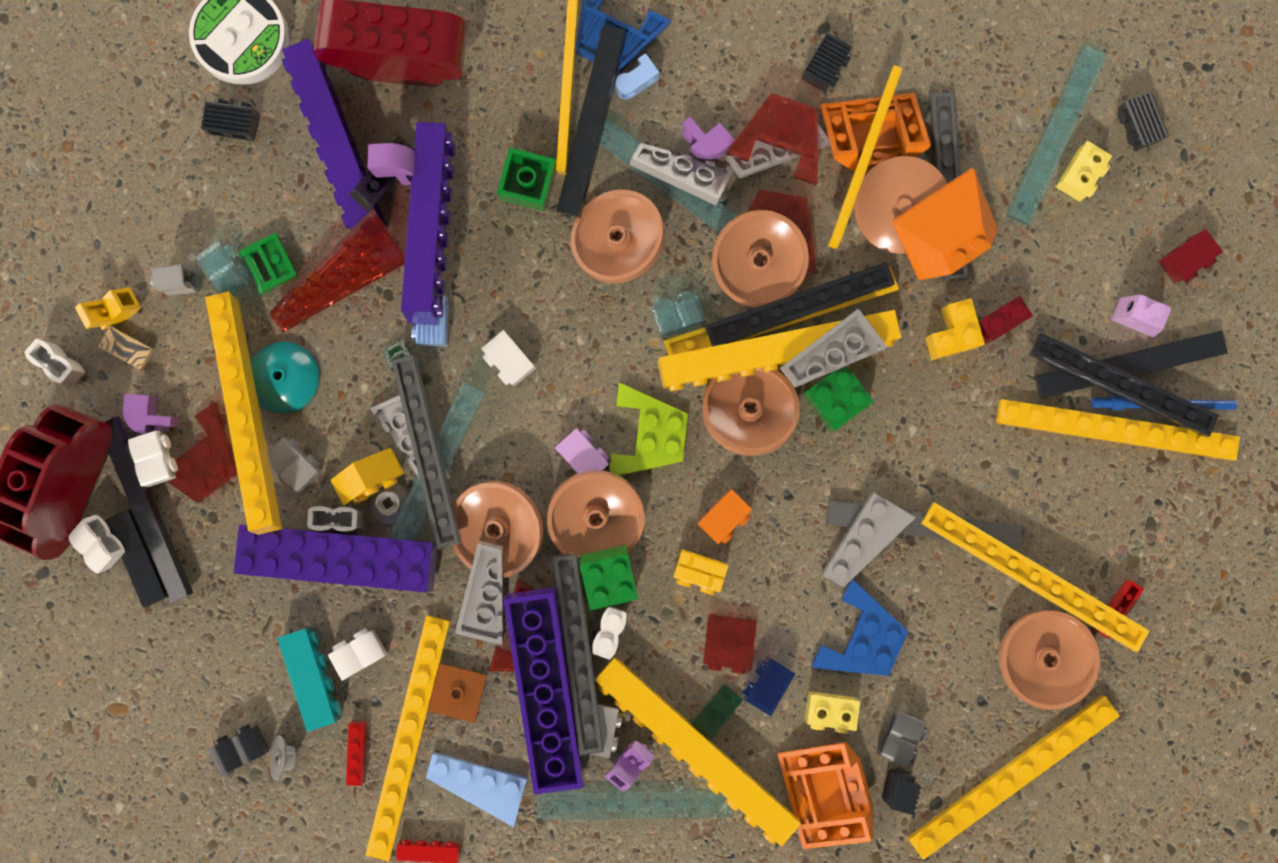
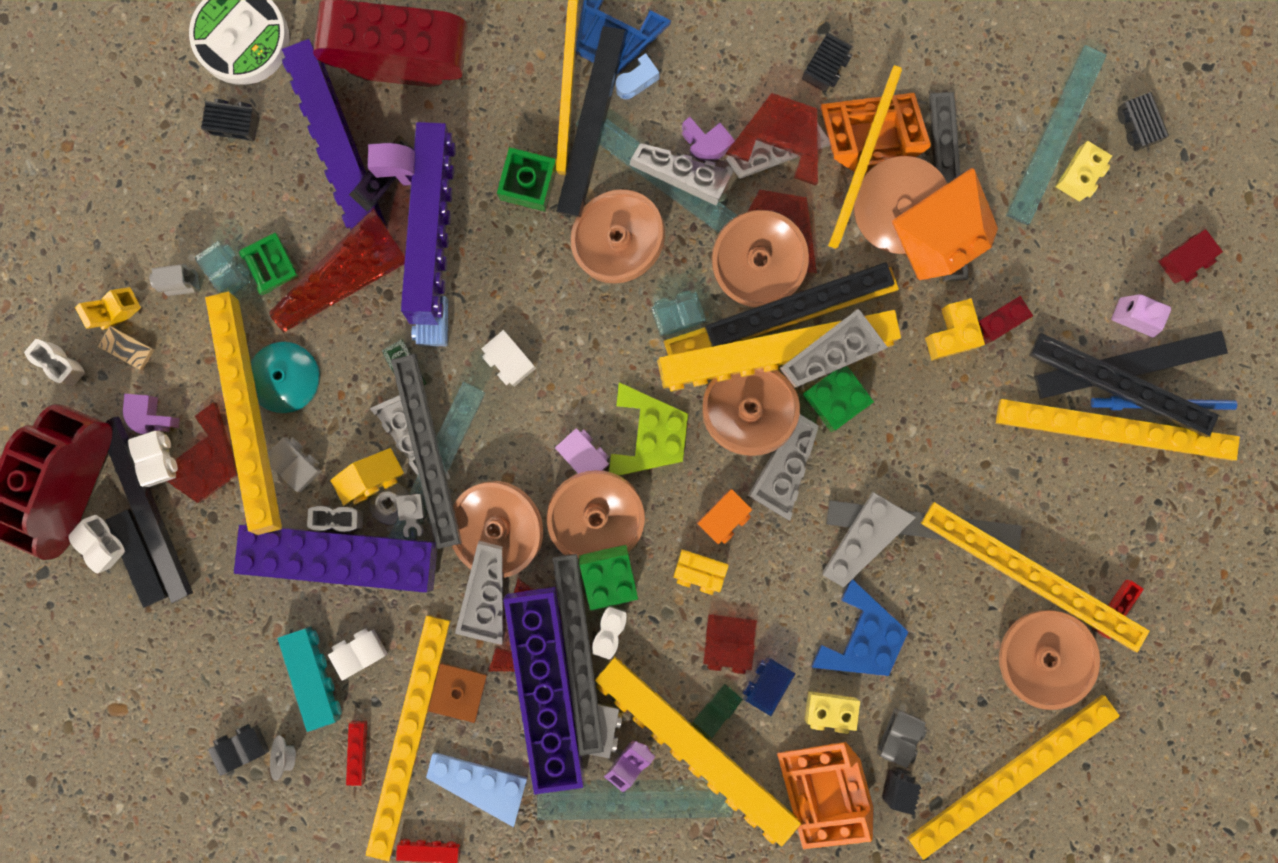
(411, 509): none -> light grey plate
(782, 474): none -> light grey wing

